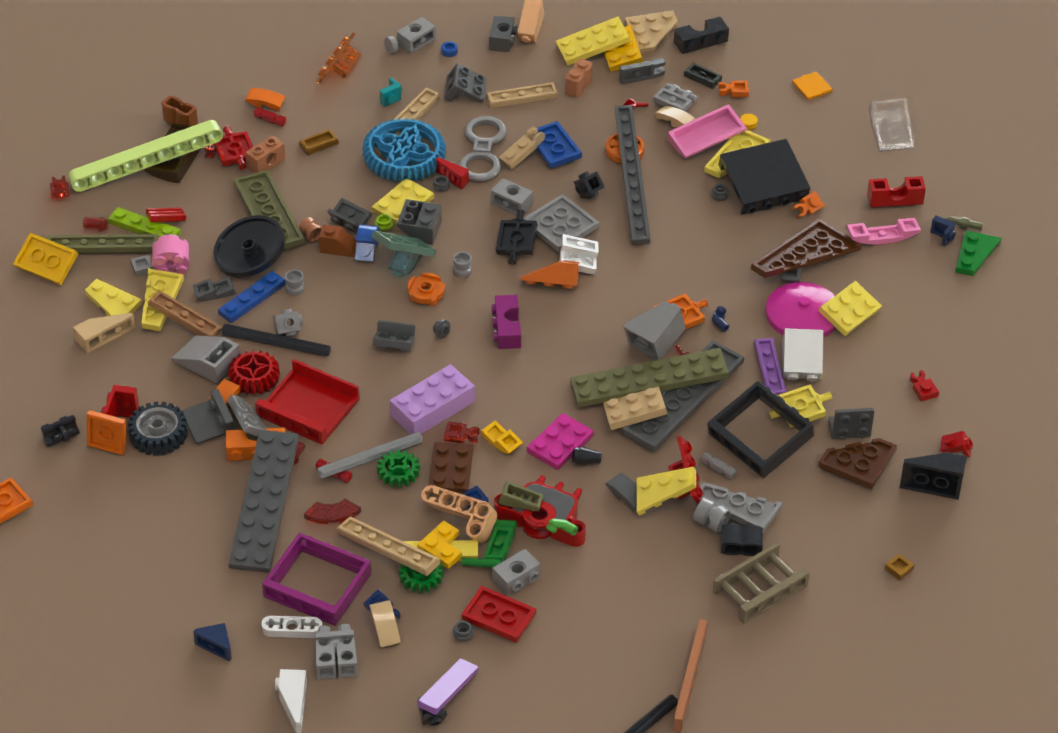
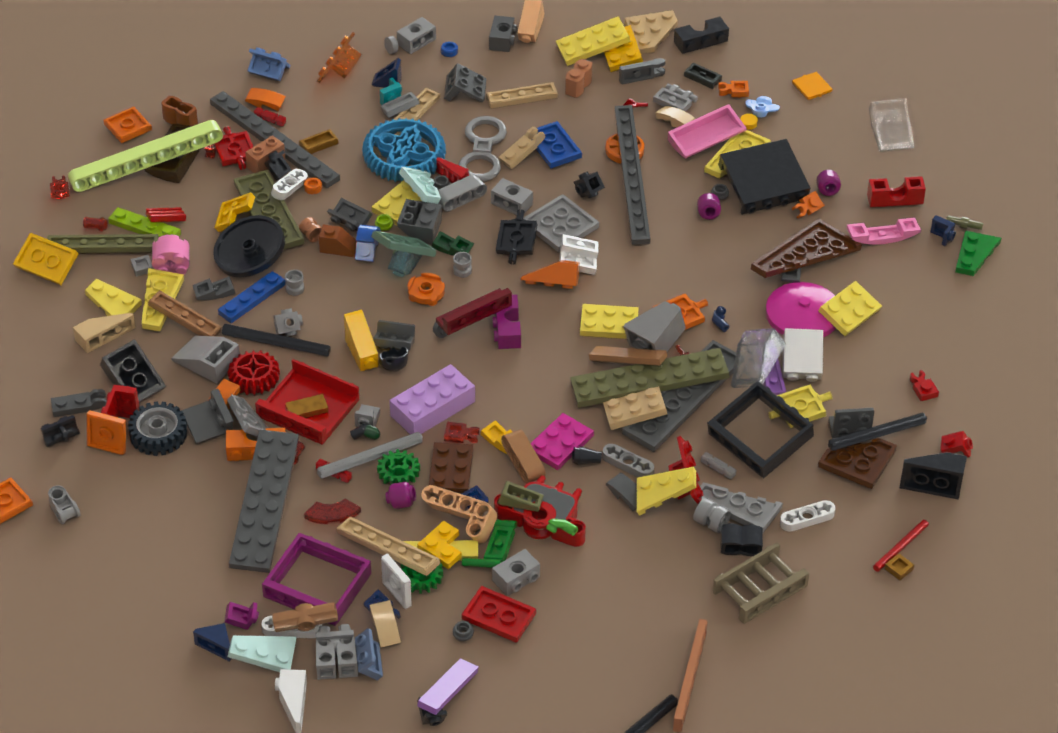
(62, 504): none -> light grey piece
(78, 403): none -> dark grey hinge
(127, 124): none -> orange plate
(132, 368): none -> black slope
(231, 208): none -> yellow plate
(240, 615): none -> magenta bracket
(263, 130): none -> dark grey plate
(264, 651): none -> light aqua wing
(267, 64): none -> medium blue bracket
(277, 165): none -> black bracket
(282, 190): none -> white beam
(305, 617): none -> medium nougat piece
(308, 406): none -> pearl gold tile
(313, 186): none -> orange tile
(360, 340): none -> yellow slope
(365, 430): none -> arm
(367, 415): none -> light grey bracket
(368, 655): none -> sand blue bracket
(392, 70): none -> dark blue slope
(394, 359): none -> black hair
(396, 581): none -> white tile
(399, 104): none -> light grey tile
(401, 495): none -> magenta head
(421, 184): none -> light aqua wing
(451, 246): none -> dark green slope
(461, 192): none -> light grey beam
(475, 311): none -> dark red fence
(523, 456): none -> medium nougat beam
(606, 320): none -> light yellow plate
(616, 455): none -> light grey beam
(628, 355): none -> medium nougat tile
(709, 206): none -> magenta head
(756, 356): none -> clear slope
(761, 106): none -> light blue plate
(813, 509): none -> white beam
(828, 182): none -> magenta head
(877, 431): none -> black axle
(900, 545): none -> red bar

